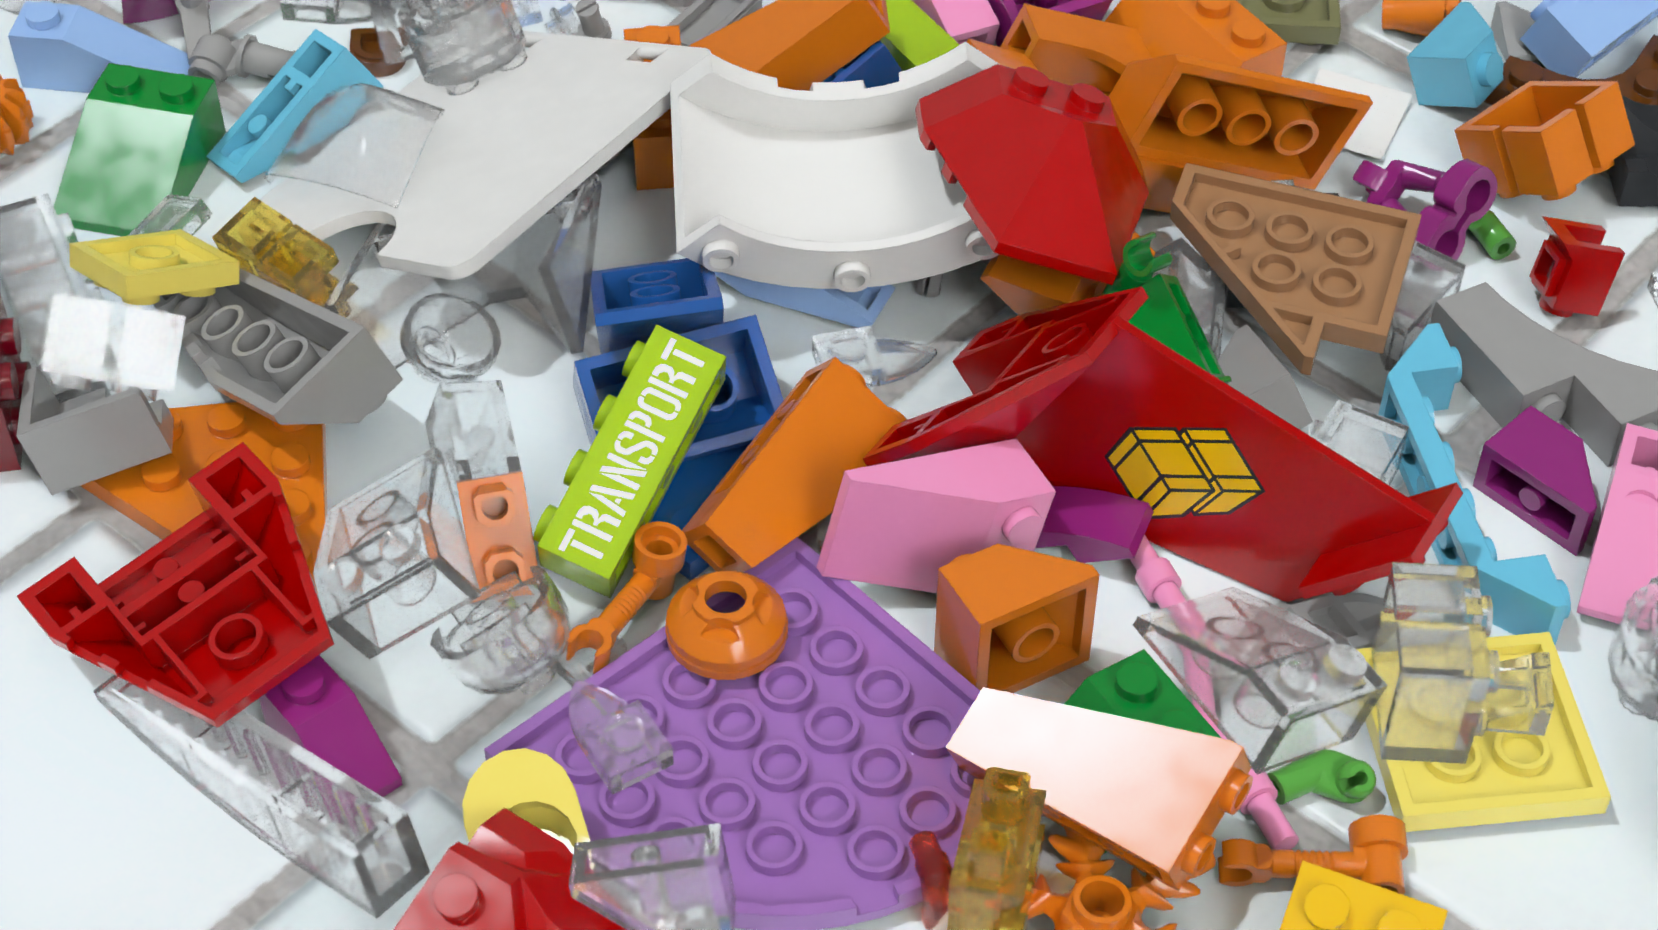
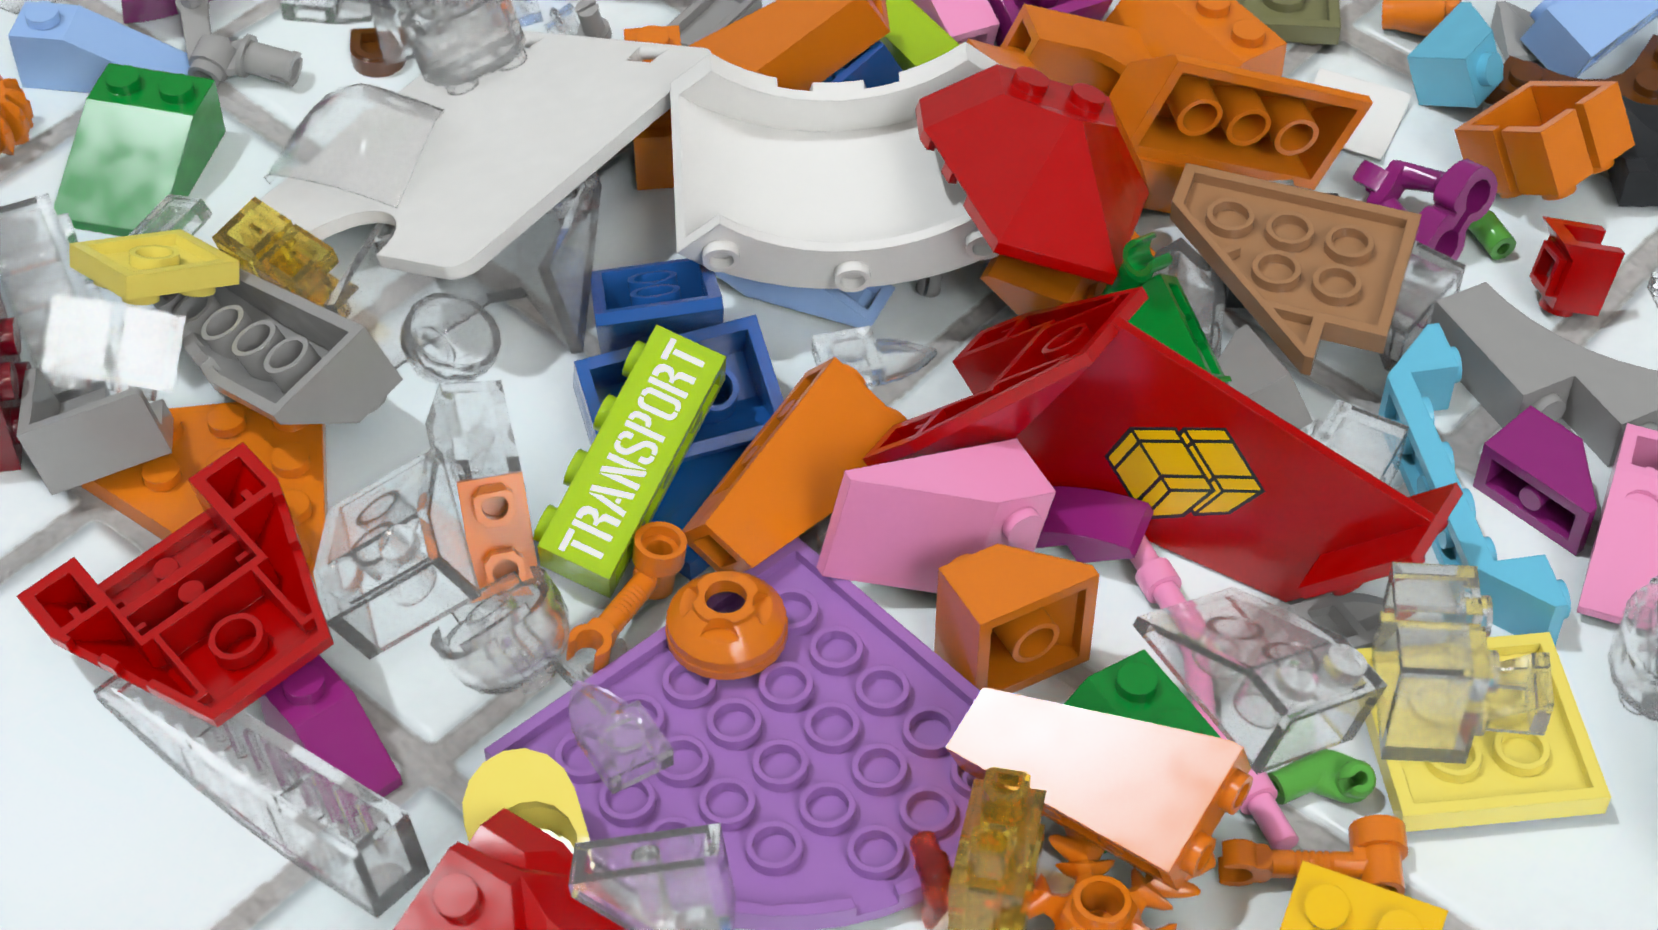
(301, 83): medium azure slope -> none

